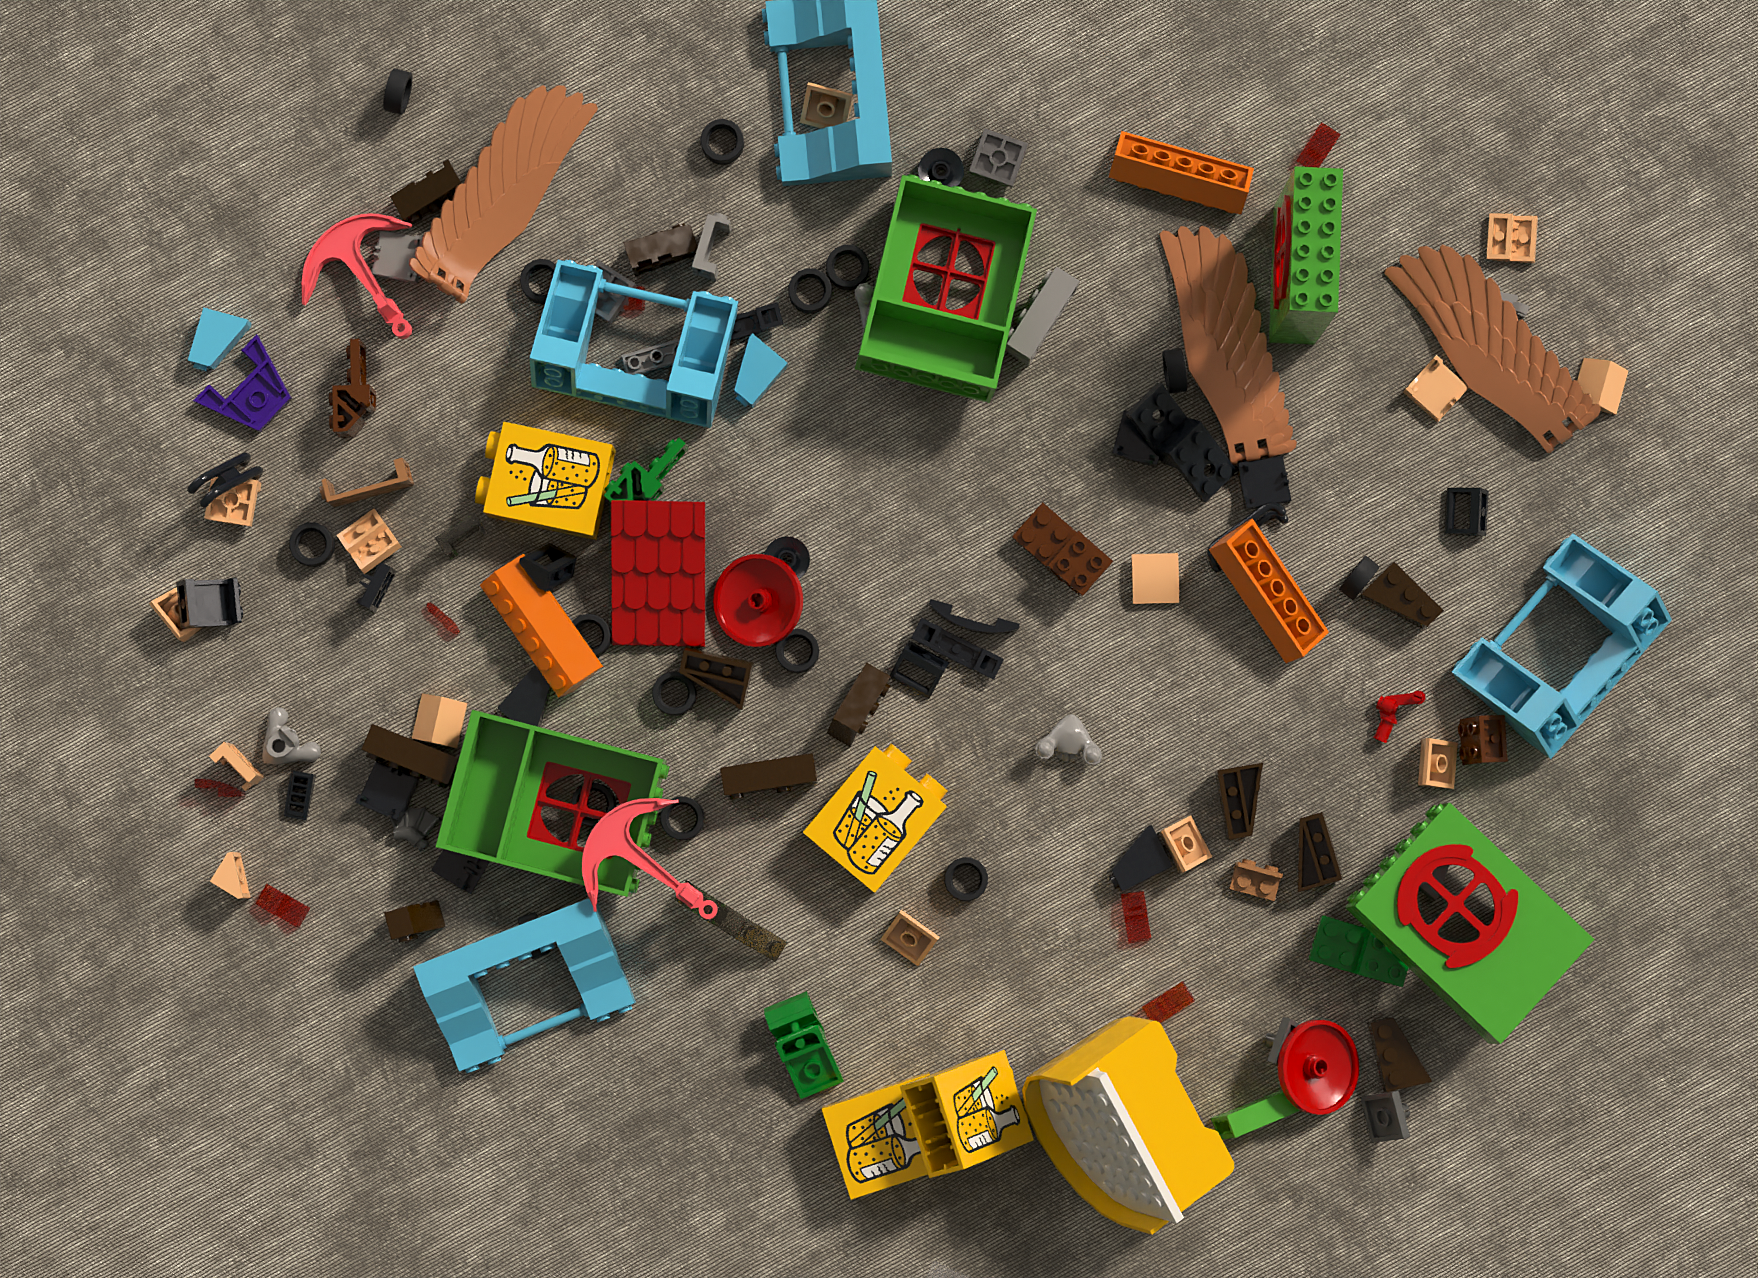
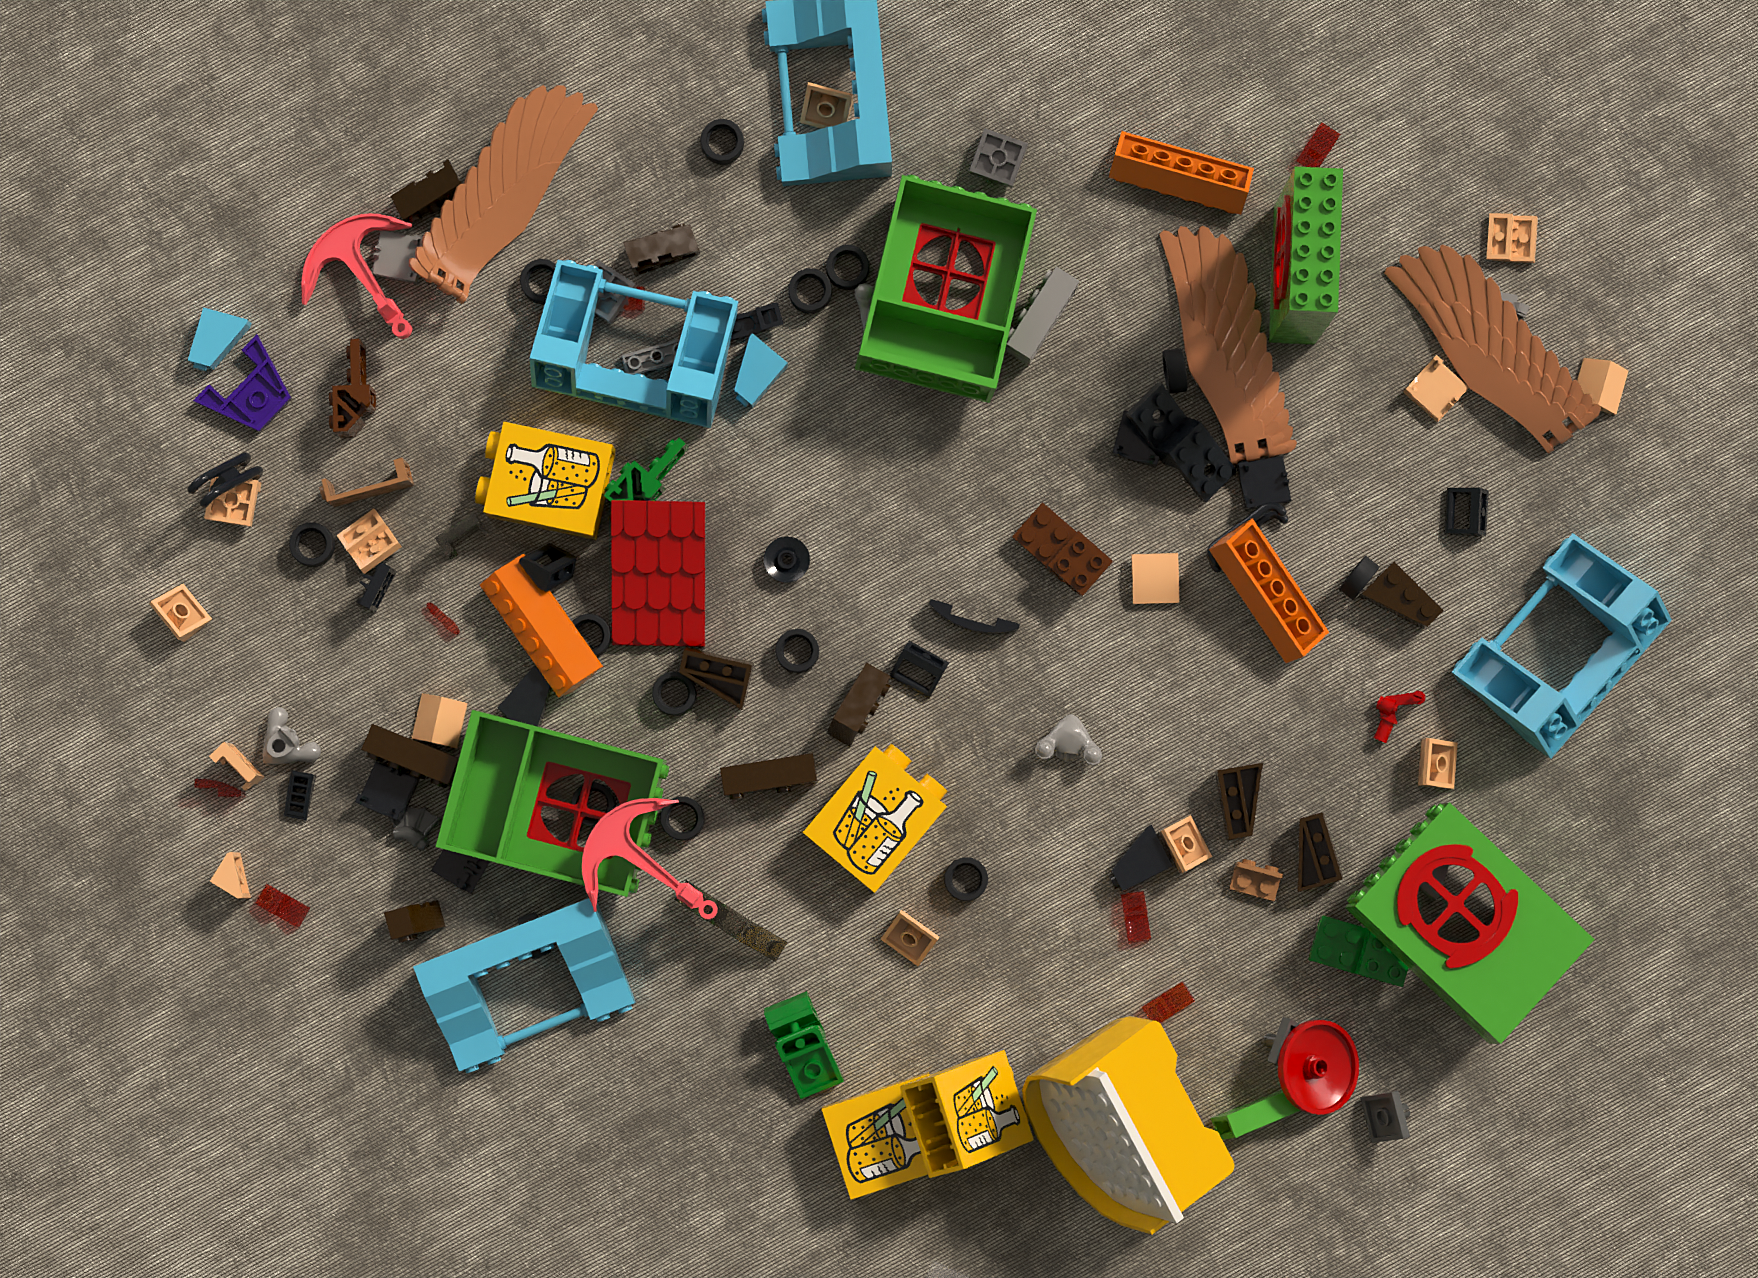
(209, 603): panel -> none
(397, 91): black tyre -> none
(700, 265): light grey panel -> none
(758, 600): red dish -> none
(941, 159): black dish -> none
(957, 649): black slope -> none
(1395, 1057): dark brown wedge -> none
(1483, 739): reddish brown bracket -> none

